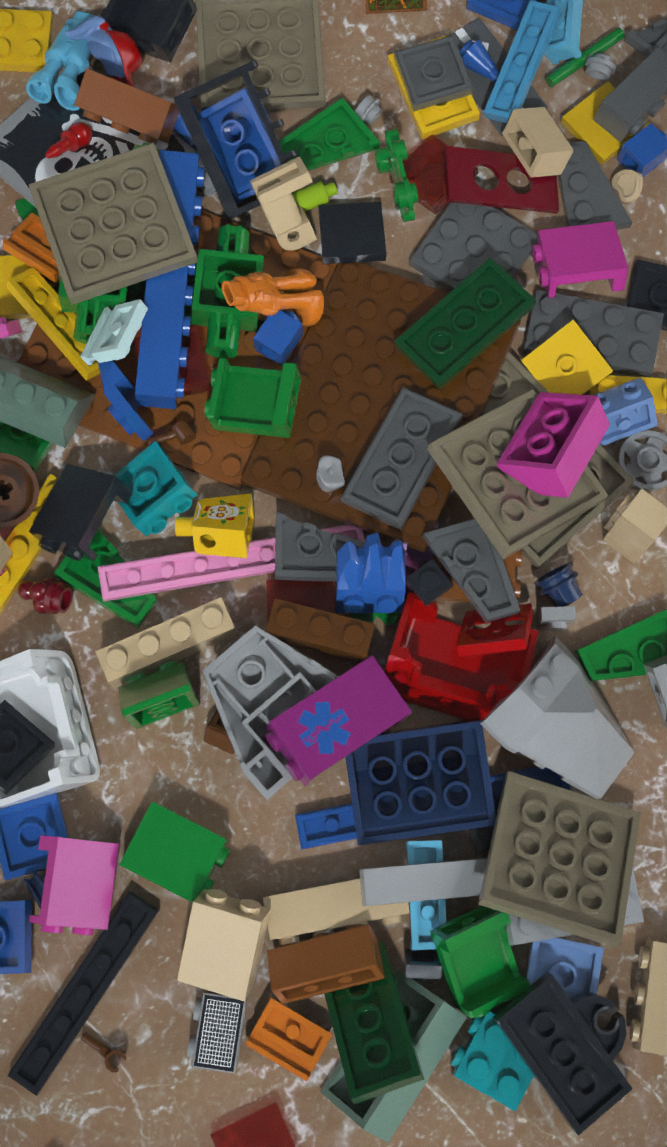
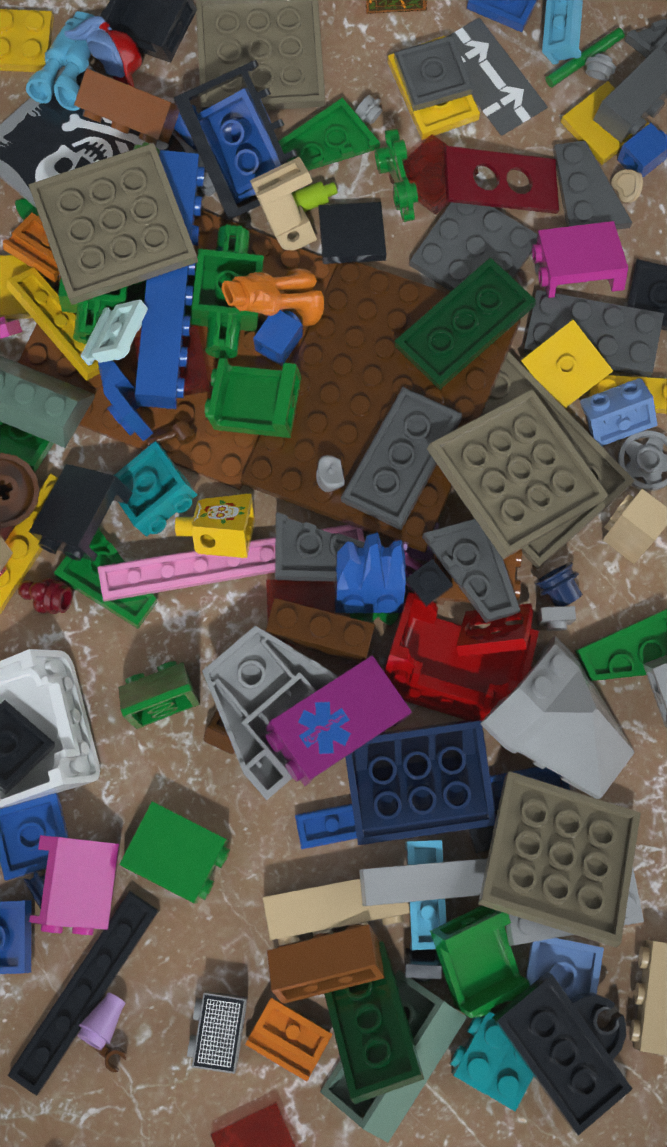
(75, 137): red bar -> none
(101, 1022): none -> lavender cone
(166, 642): tan brick -> none
(224, 944): tan brick -> none
(478, 60): blue cone -> none
(522, 60): dark azure plate -> none
(537, 142): tan brick -> none
(555, 442): dark pink slope -> none

